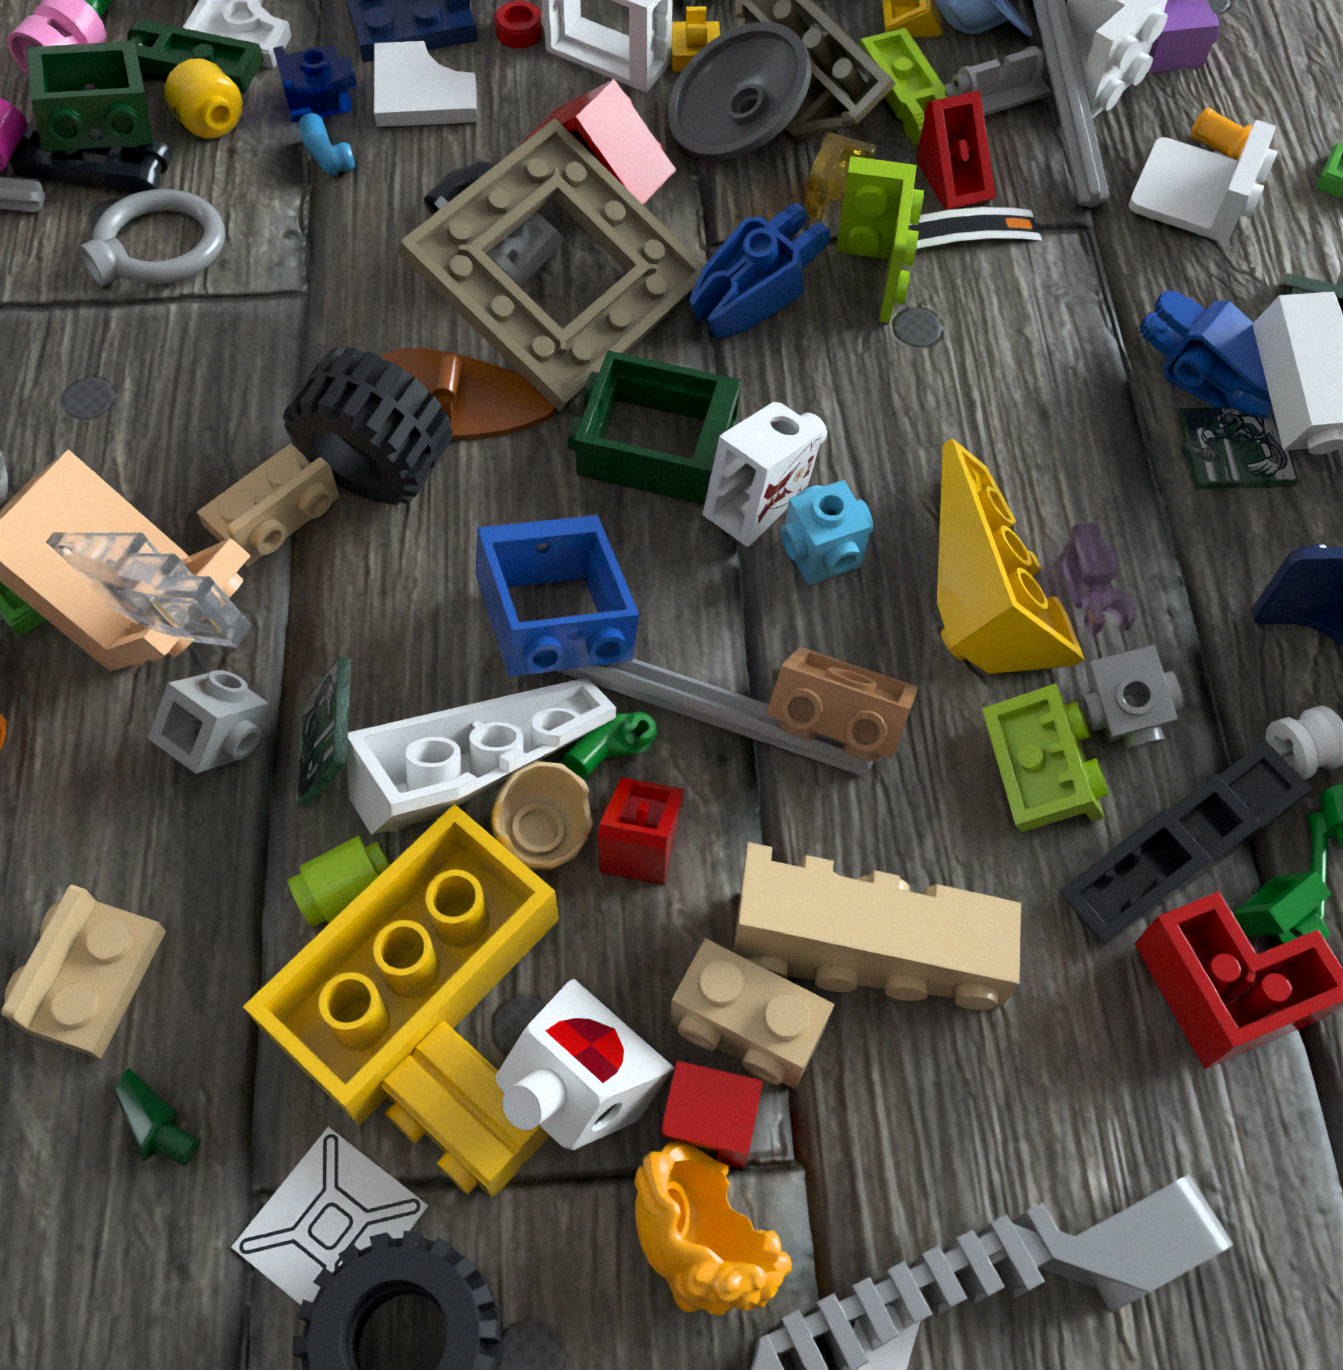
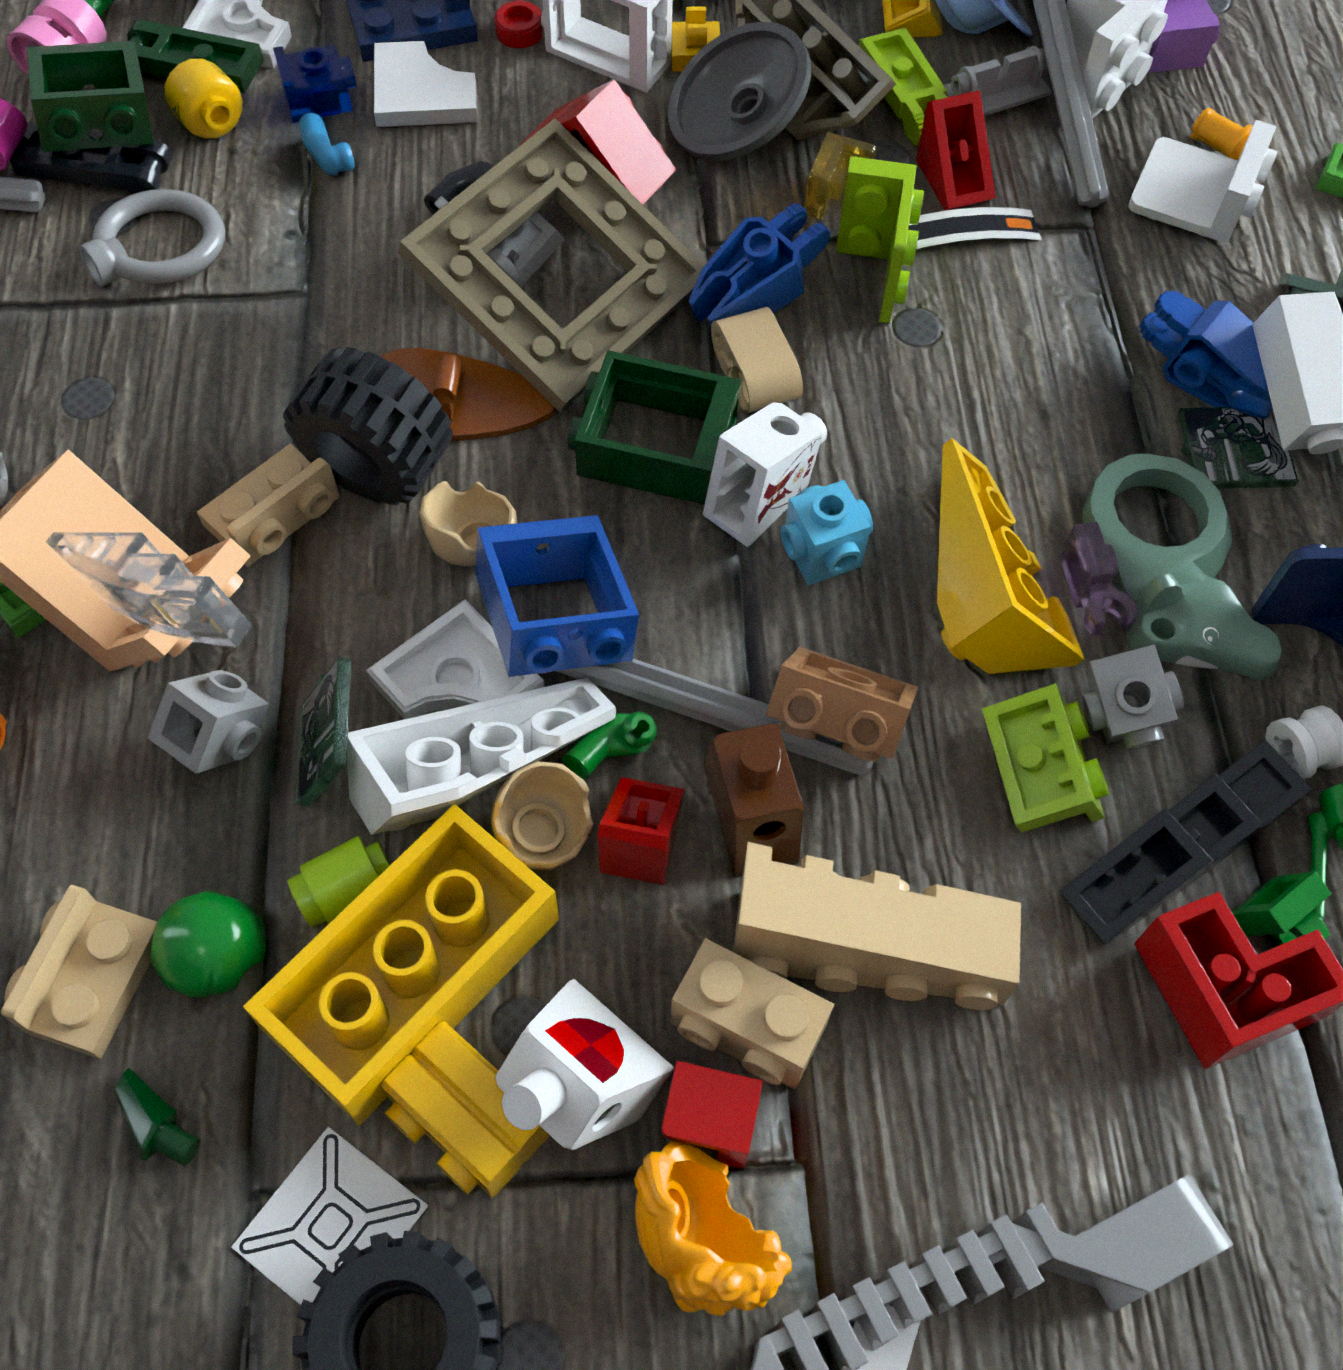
(207, 944): none -> green hair
(447, 667): none -> white tile
(453, 518): none -> tan hair
(755, 787): none -> reddish brown torso
(757, 352): none -> tan beam
(1175, 588): none -> sand green animal

